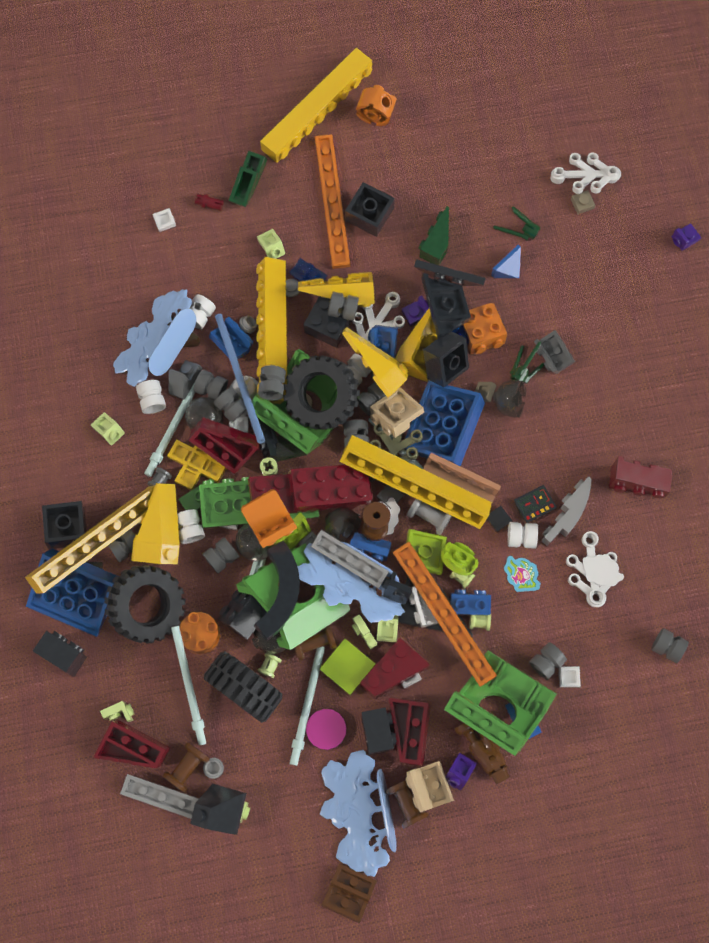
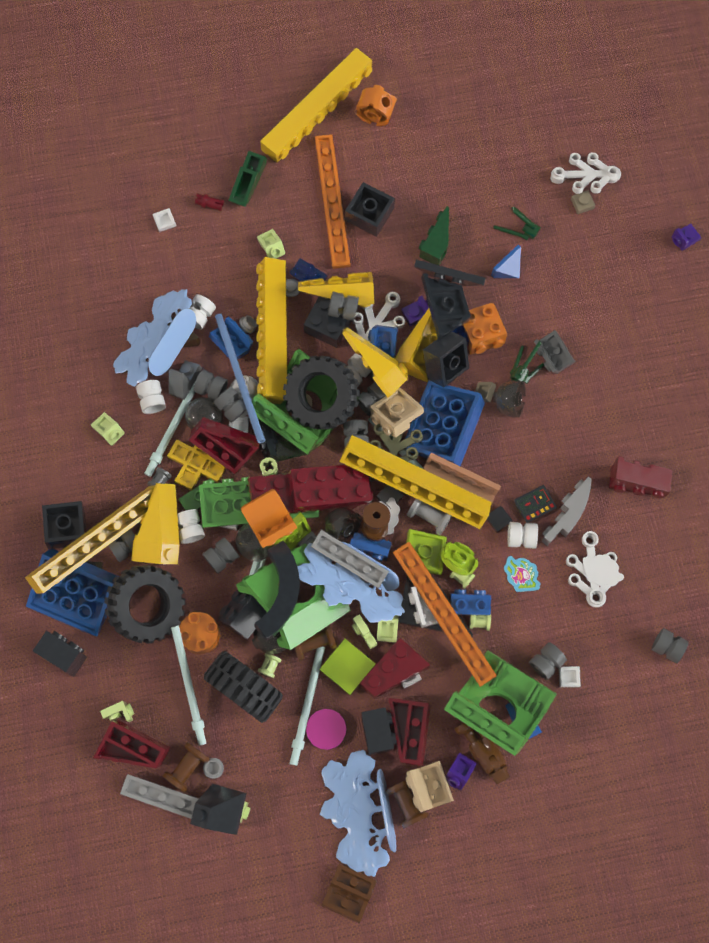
(271, 382): dark grey wheel -> none
(395, 590): black bracket -> none

